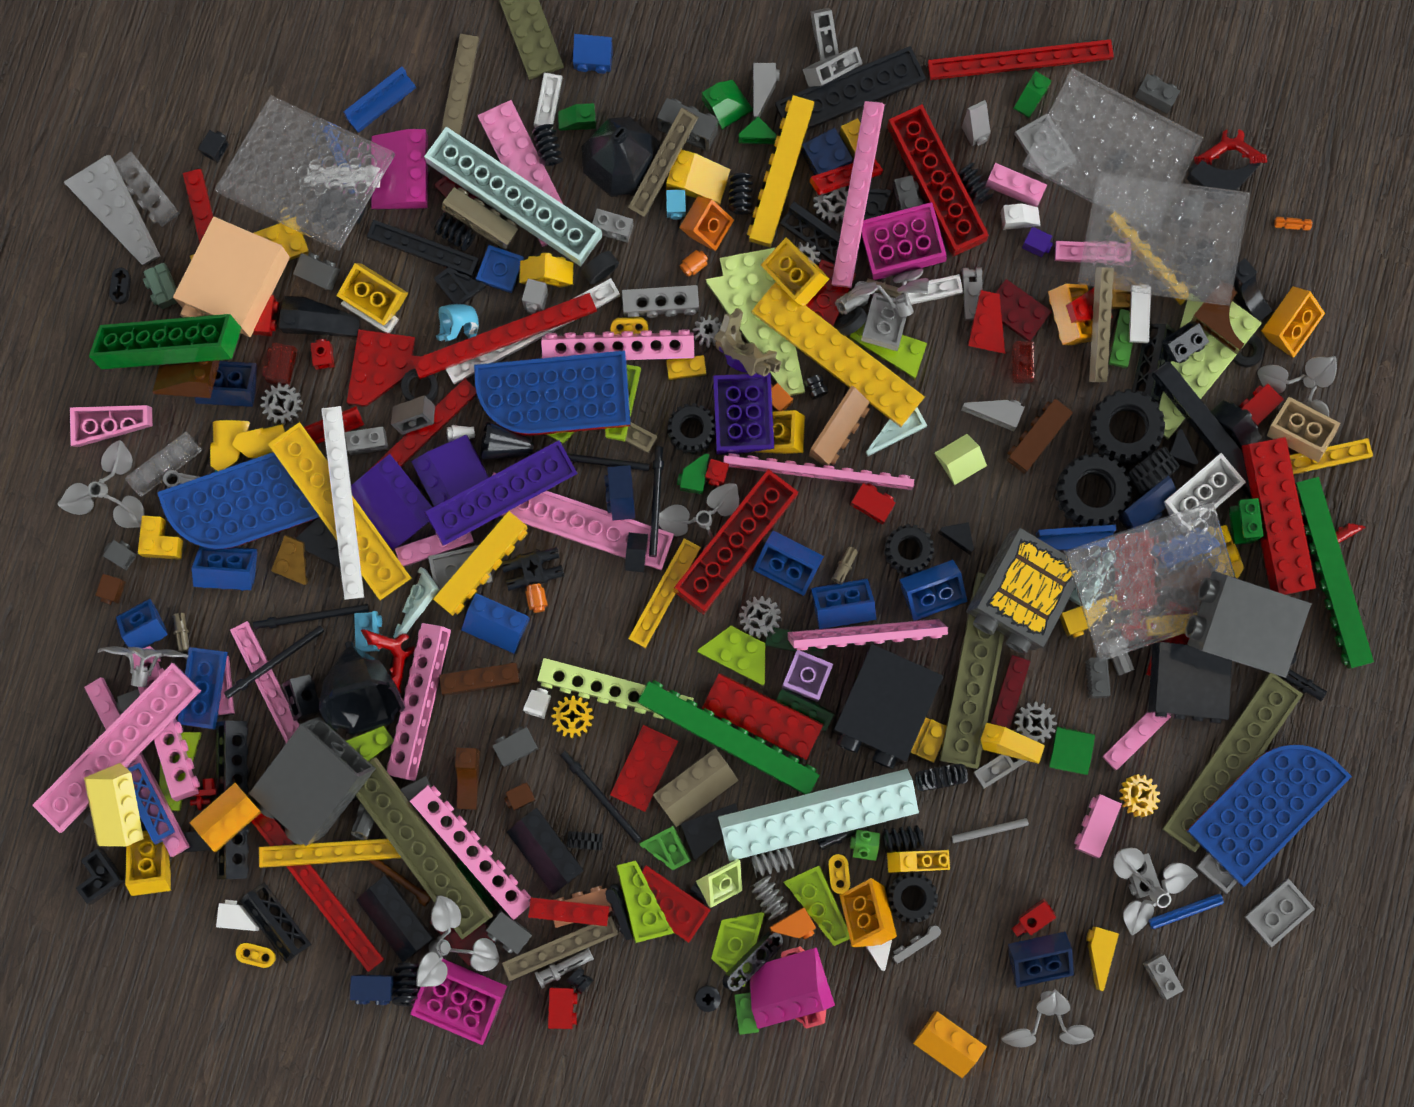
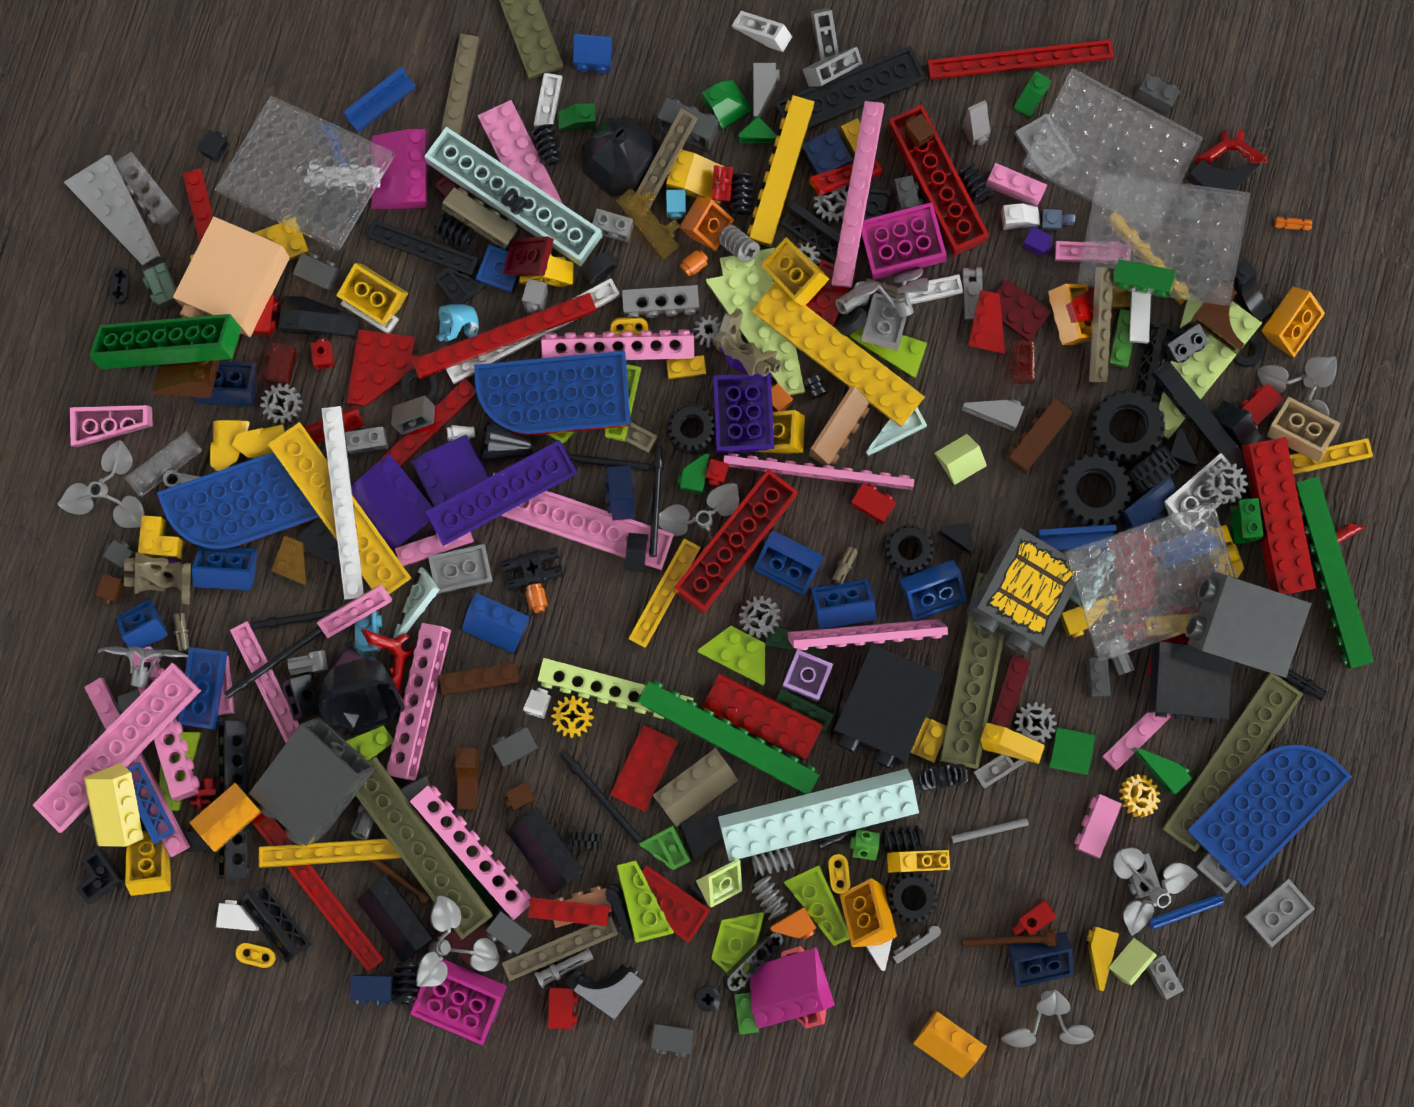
(152, 570): none -> dark tan hips
(313, 662): none -> light grey piece
(354, 611): none -> bright pink plate
(481, 563): yellow brick -> none
(514, 201): none -> black wheel
(528, 256): none -> dark red plate
(611, 992): none -> arch
(658, 235): none -> clear yellow hinge
(672, 1039): none -> dark grey brick
(721, 183): none -> red hips
(739, 244): none -> light grey piece
(763, 30): none -> white slope
(918, 130): none -> reddish brown brick
(1047, 938): none -> reddish brown piece
(1054, 219): none -> sand blue plate
(1132, 962): none -> yellowish green slope
(1144, 278): none -> green brick
(1168, 773): none -> green slope
(1234, 485): none -> light grey gear

